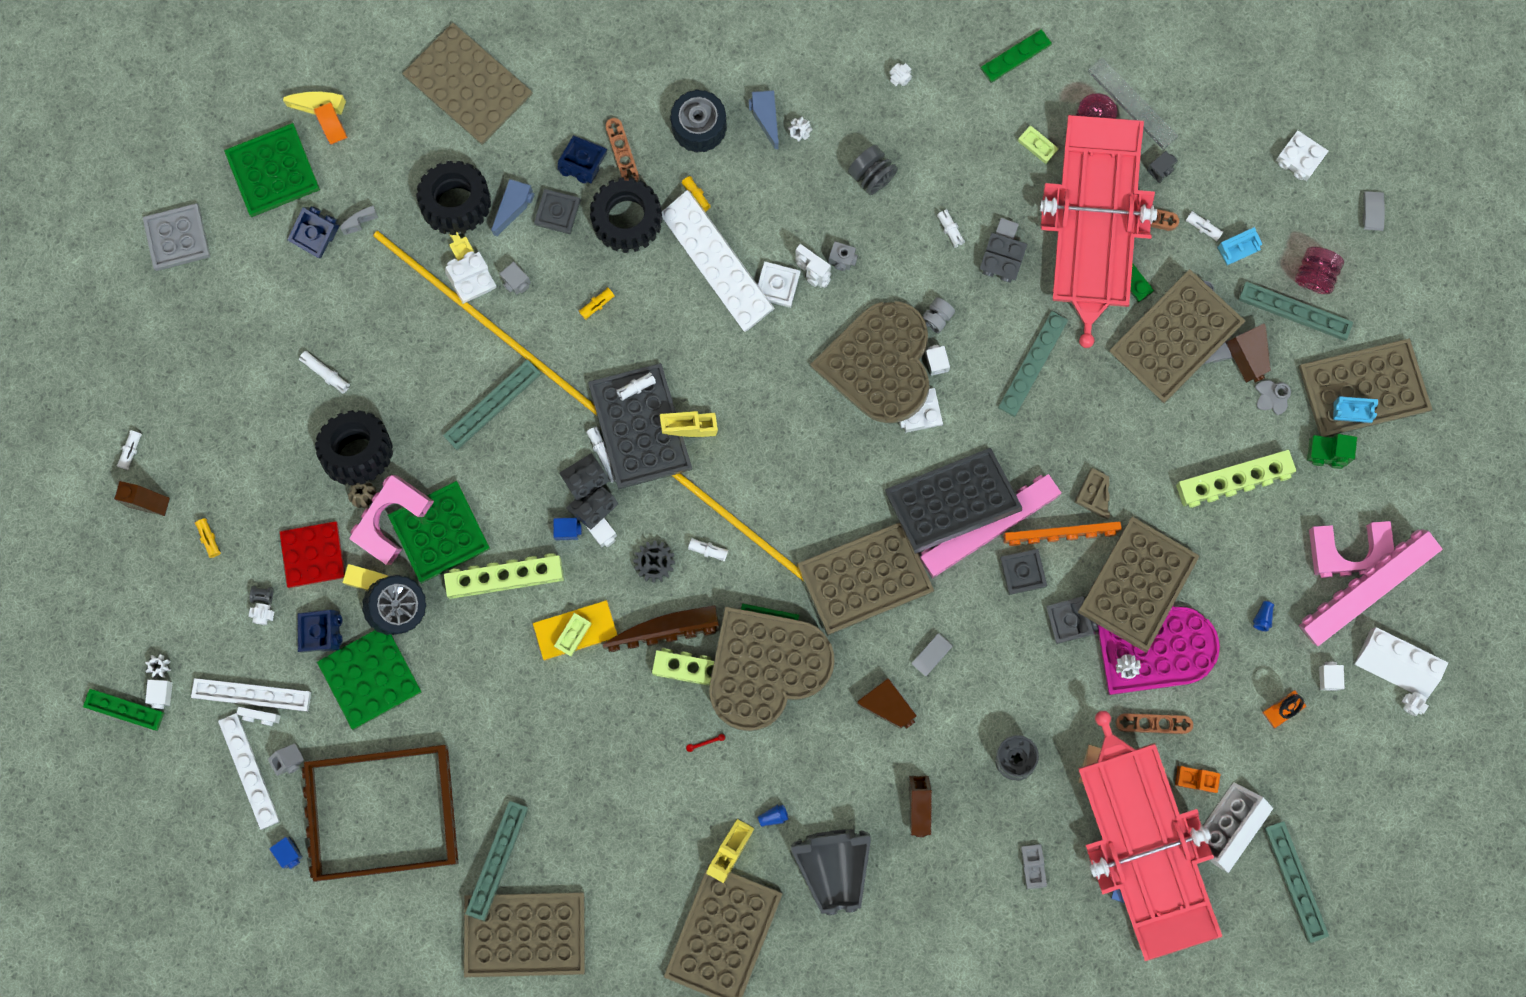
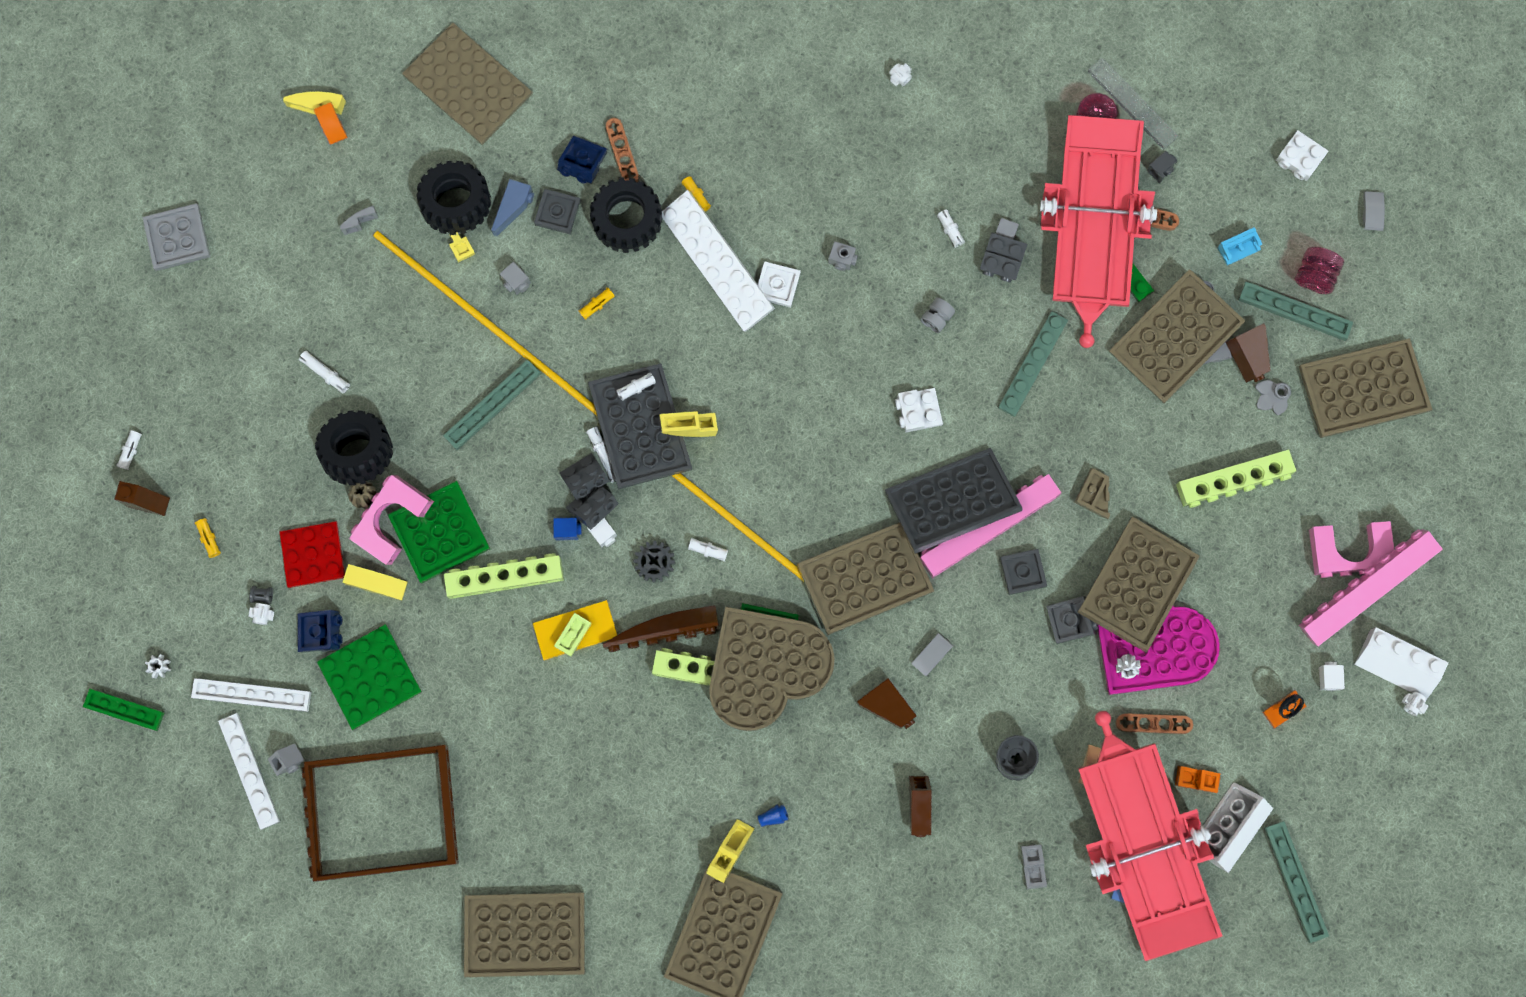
(158, 693): white brick -> none
(250, 715): white plate -> none
(272, 170): green plate -> none
(286, 853): blue brick -> none
(313, 231): dark blue plate -> none
(394, 605): wheel -> none
(470, 276): white plate -> none
(496, 861): sand green plate -> none
(698, 121): black wheel -> none
(721, 737): red hinge -> none
(765, 114): sand blue slope -> none
(800, 129): white gear -> none
(816, 269): white plate -> none
(834, 868): dark grey cone -> none
(872, 169): dark grey wheel -> none
(879, 362): dark tan plate -> none
(937, 360): white brick -> none
(1016, 56): green plate -> none
(1038, 144): yellowish green plate -> none
(1054, 534): orange plate -> none
(1204, 226): white pin -> none
(1264, 617): blue cone -> none
(1333, 451): green brick -> none
(1354, 409): medium azure hinge -> none

